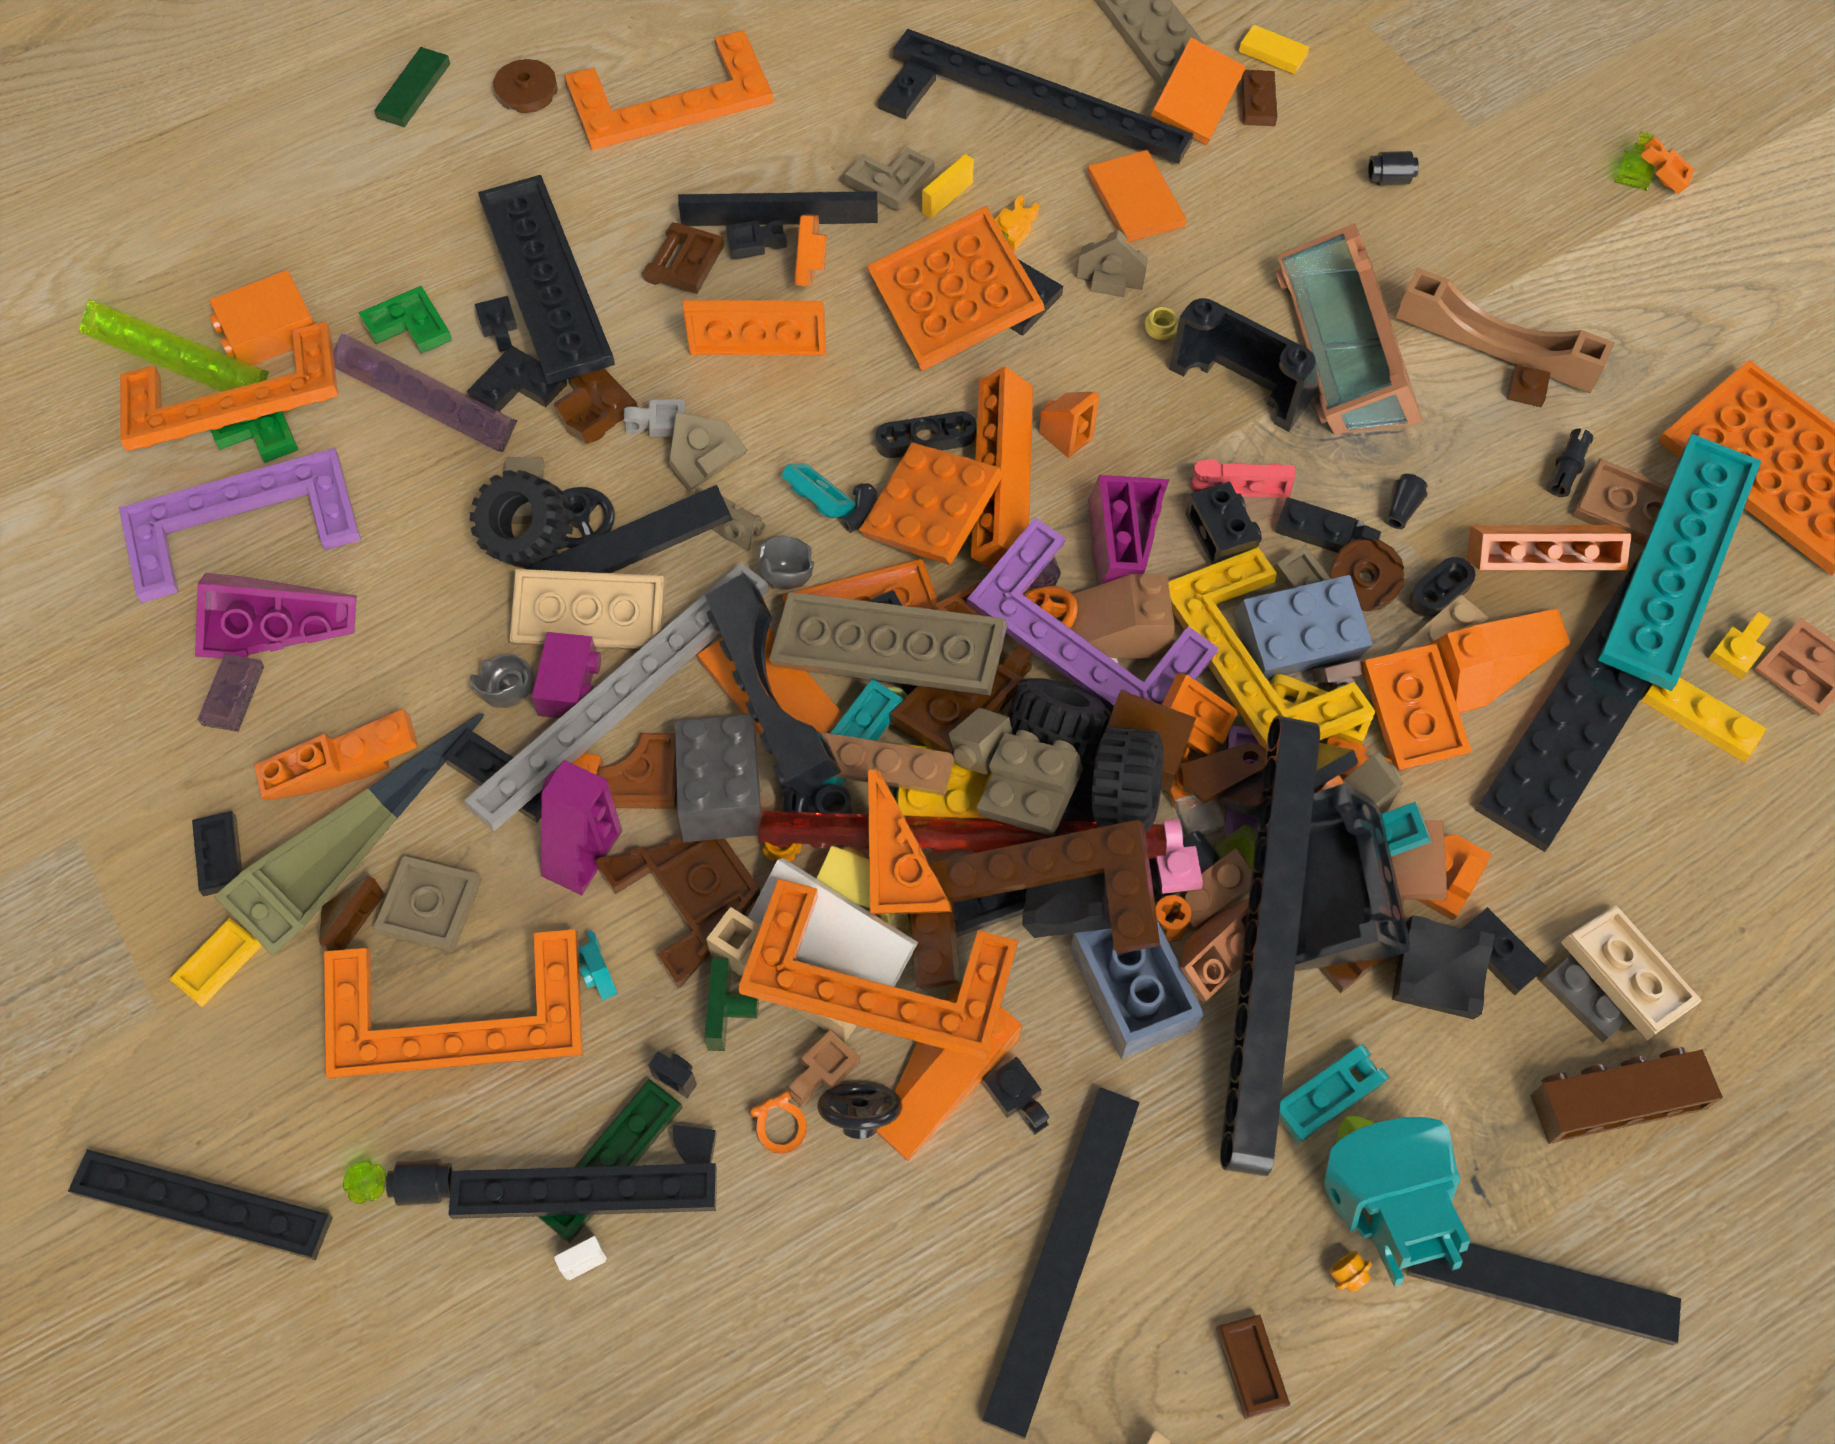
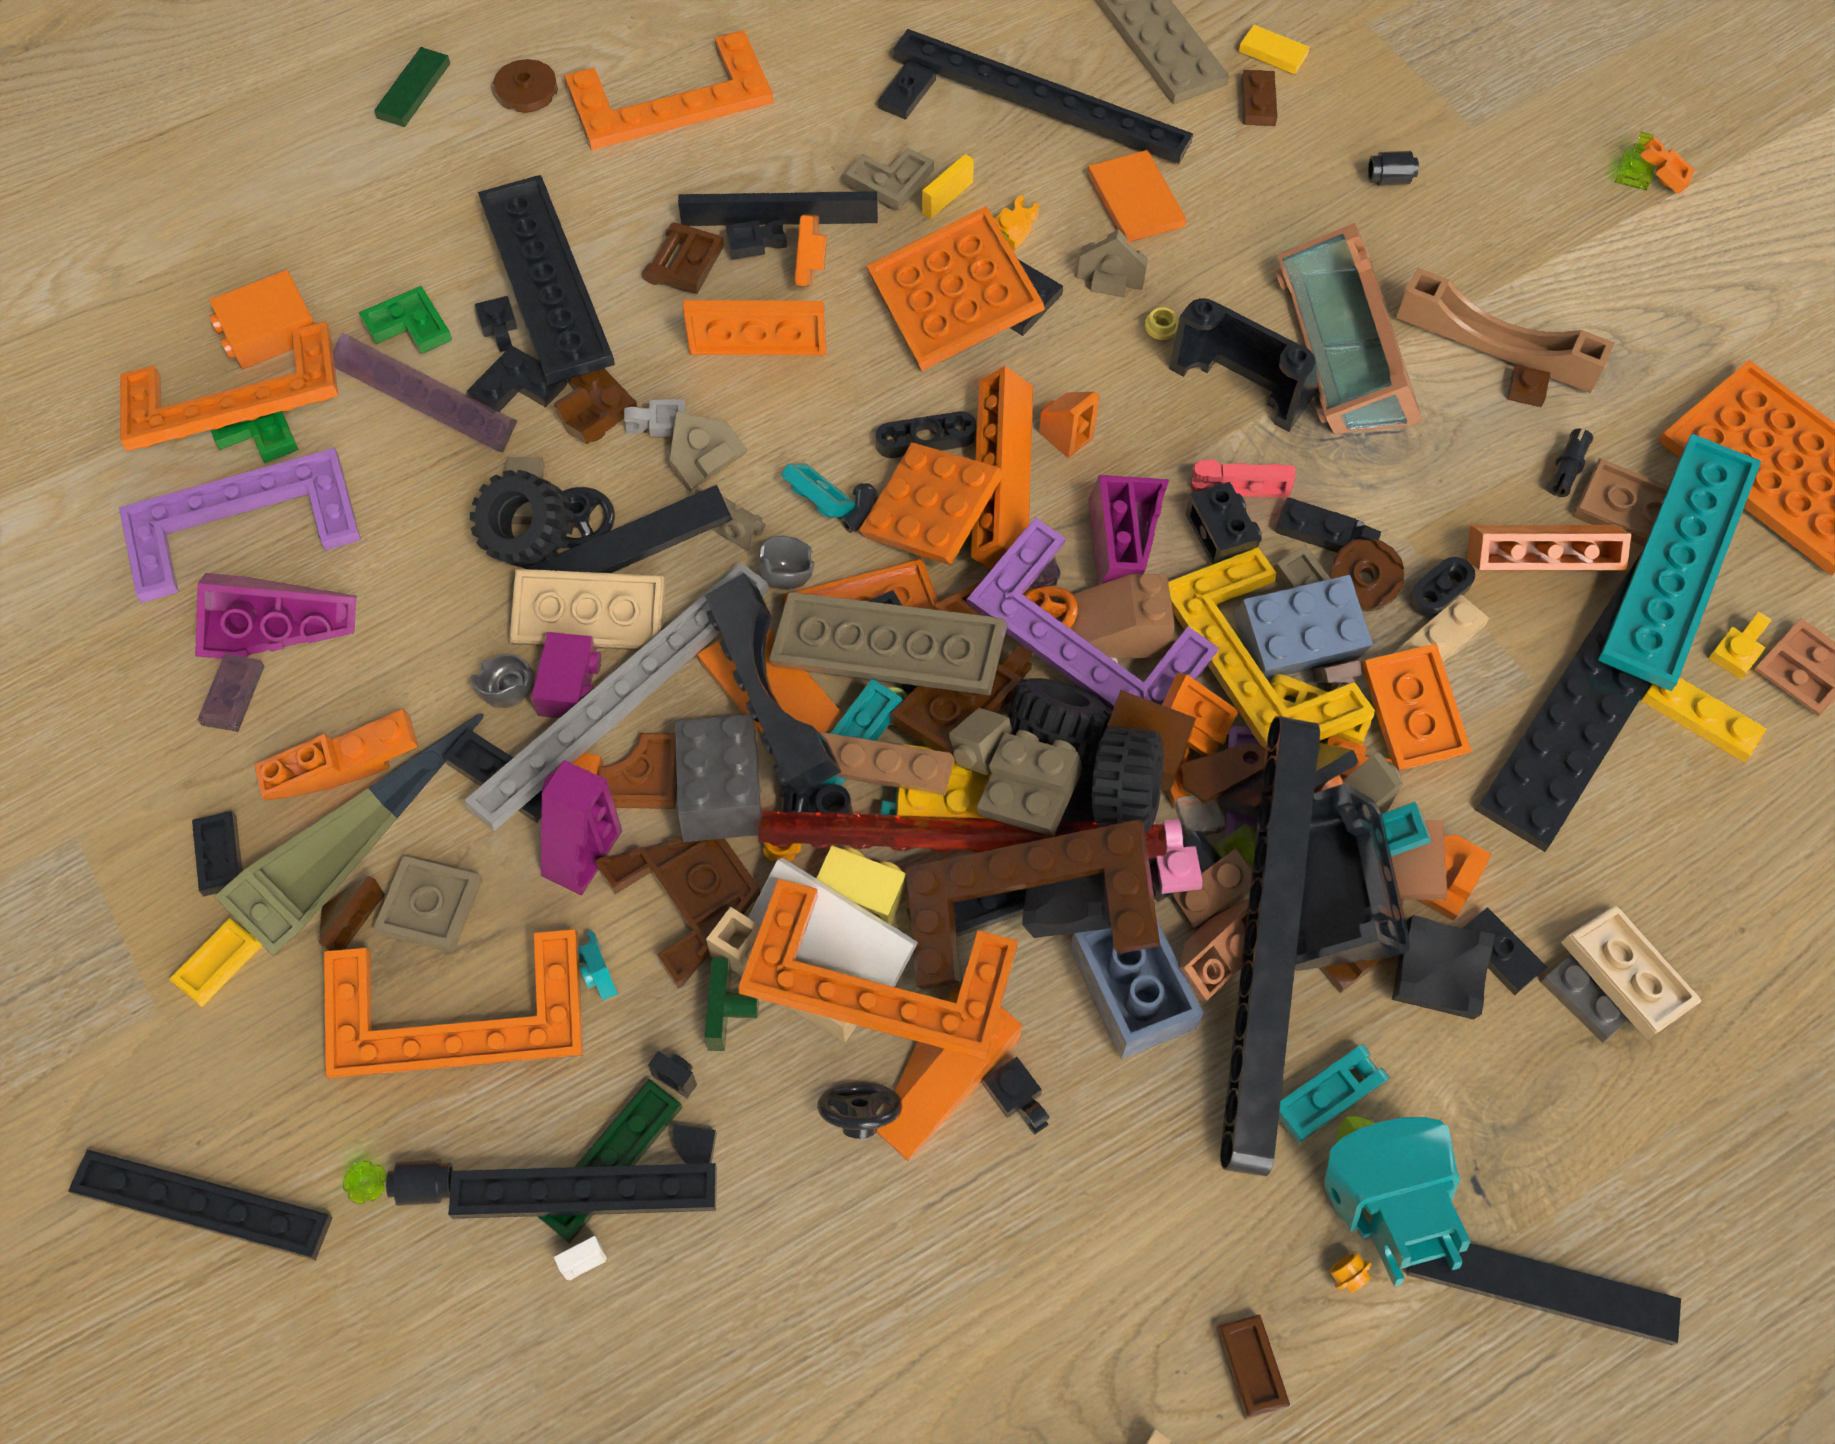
(167, 348): clear neon green plate -> none
(761, 1113): orange piece -> none
(826, 1064): medium nougat plate -> none
(898, 868): orange wing -> none
(1060, 1265): black tile -> none
(1165, 908): orange bush -> none
(1198, 90): orange tile -> none
(1406, 497): black cone -> none
(1498, 654): orange wedge -> none
(1625, 1095): reddish brown brick -> none

